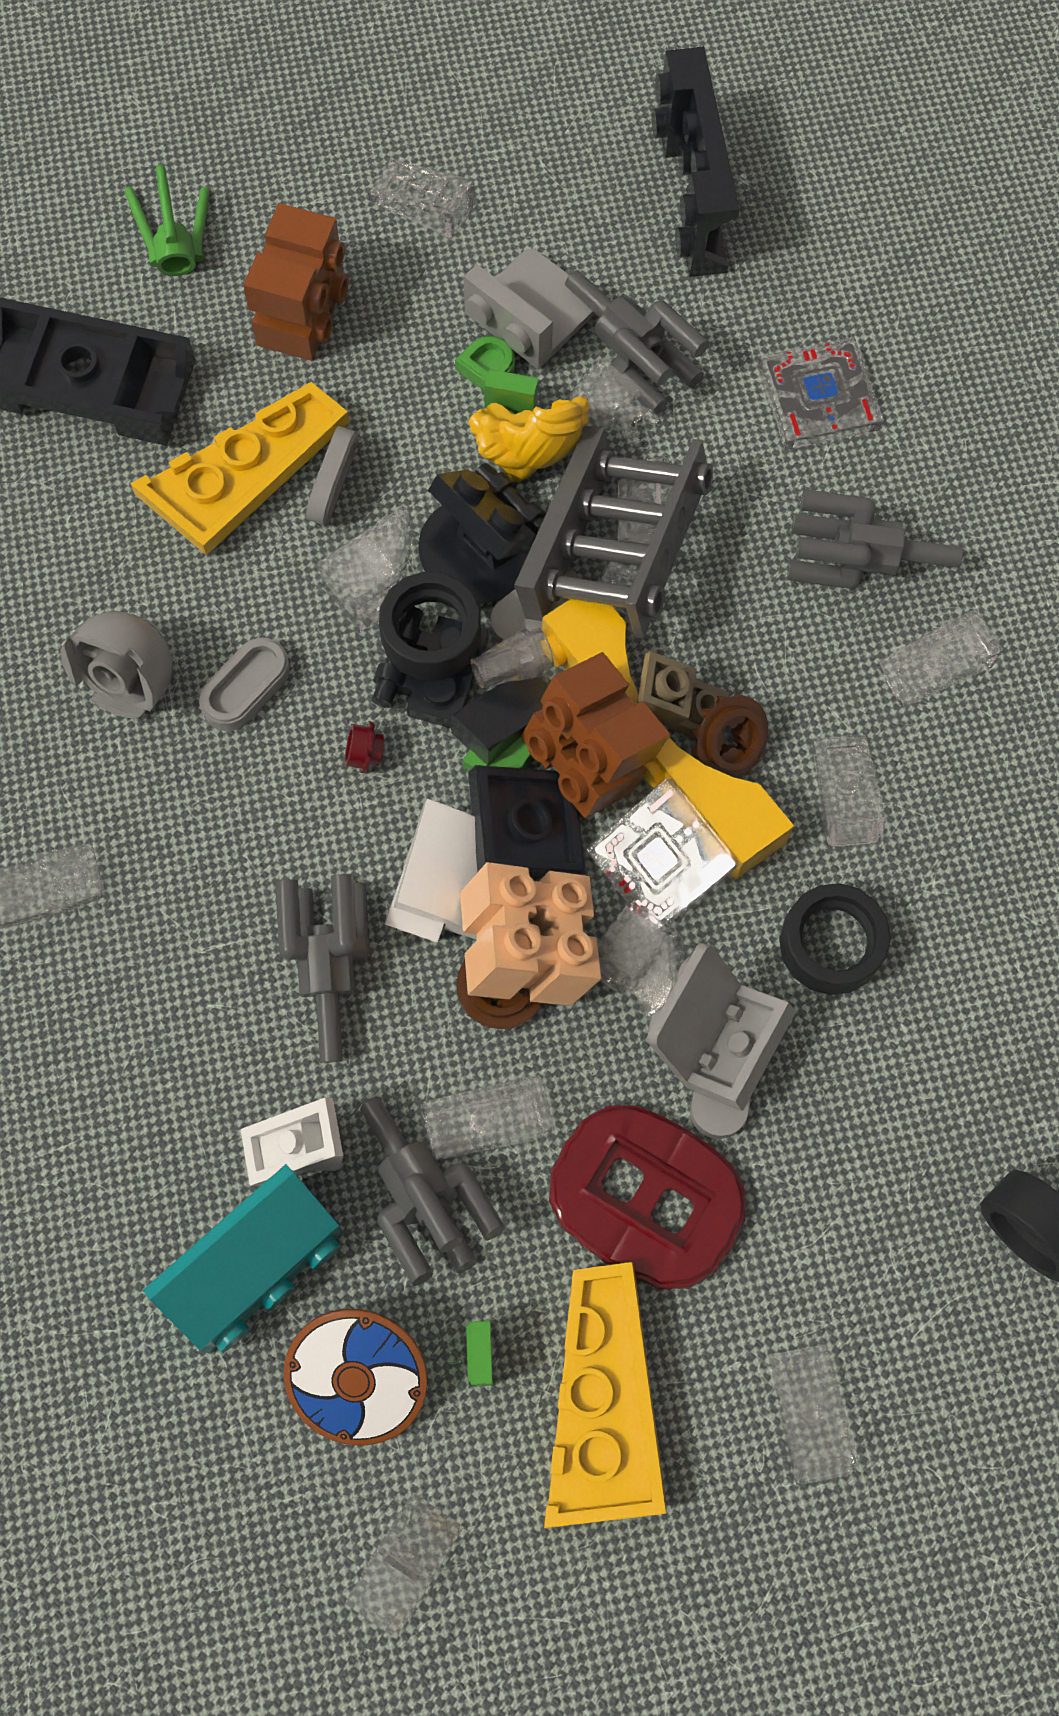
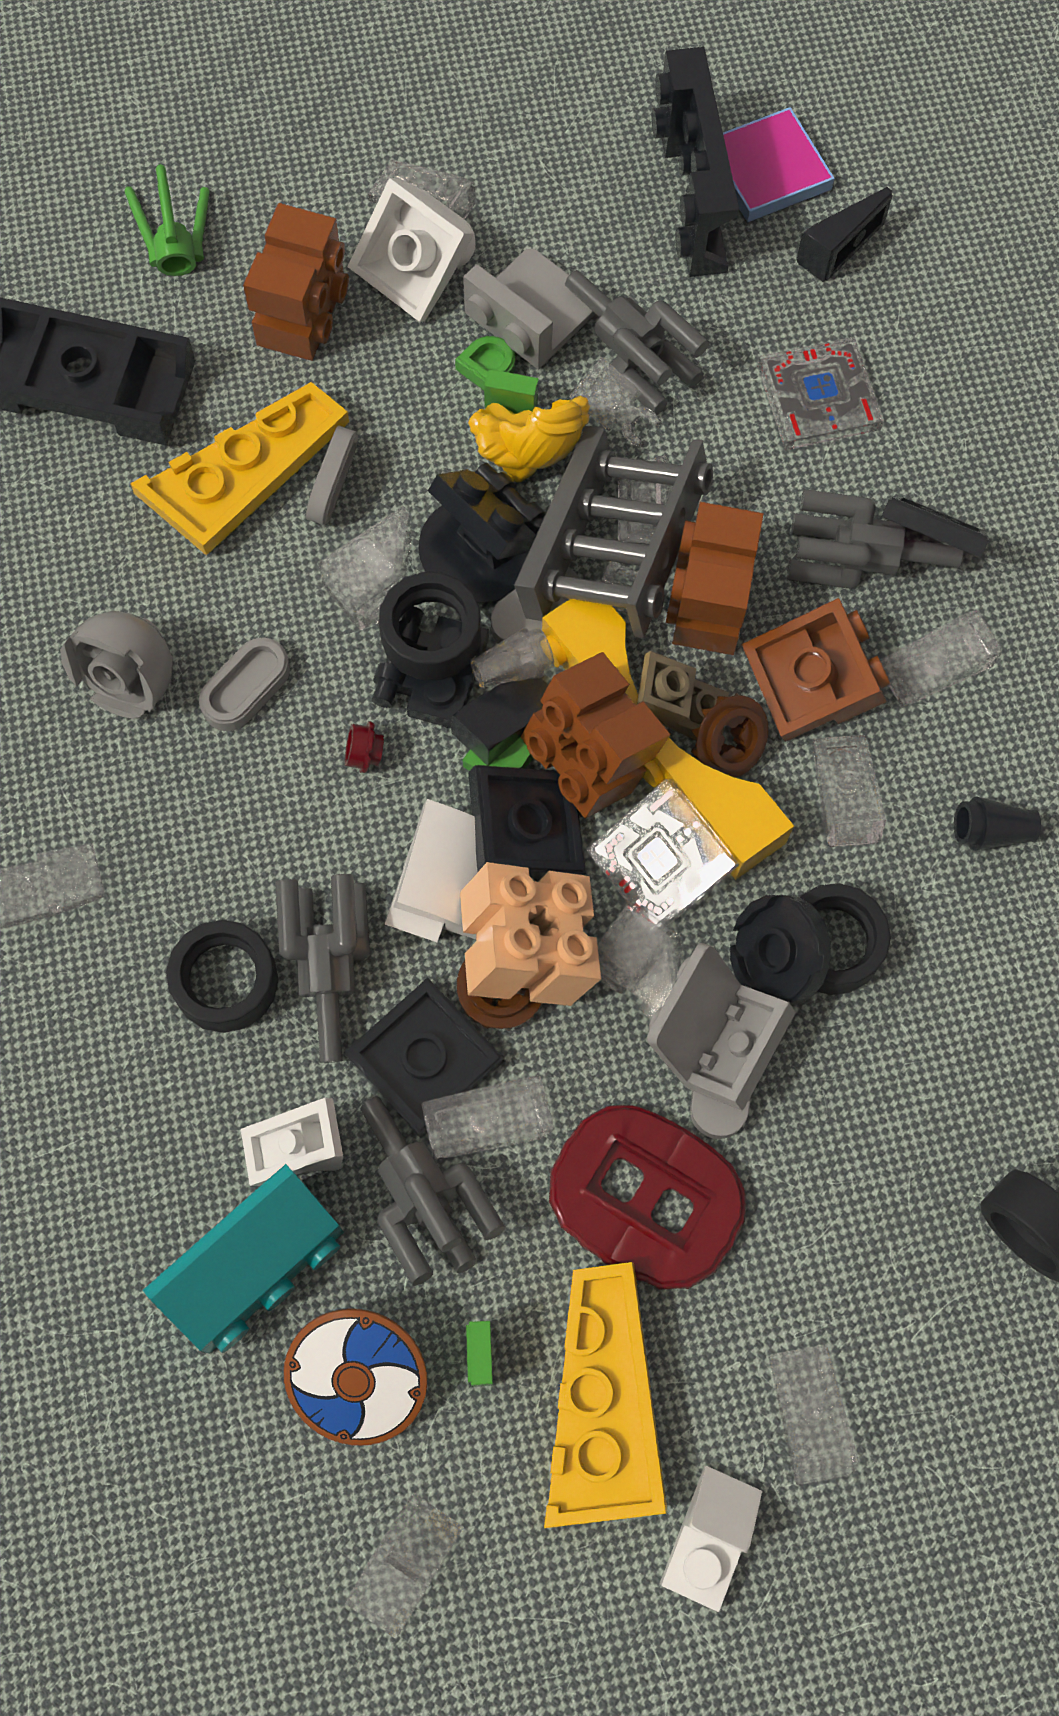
(198, 942): none -> black tyre
(412, 247): none -> white slope
(422, 1054): none -> black tile
(712, 1538): none -> white slope
(714, 577): none -> dark orange brick
(774, 164): none -> dark pink tile
(781, 948): none -> black tile
(816, 670): none -> dark orange plate
(837, 238): none -> black slope
(936, 525): none -> black tile
(991, 824): none -> black cone

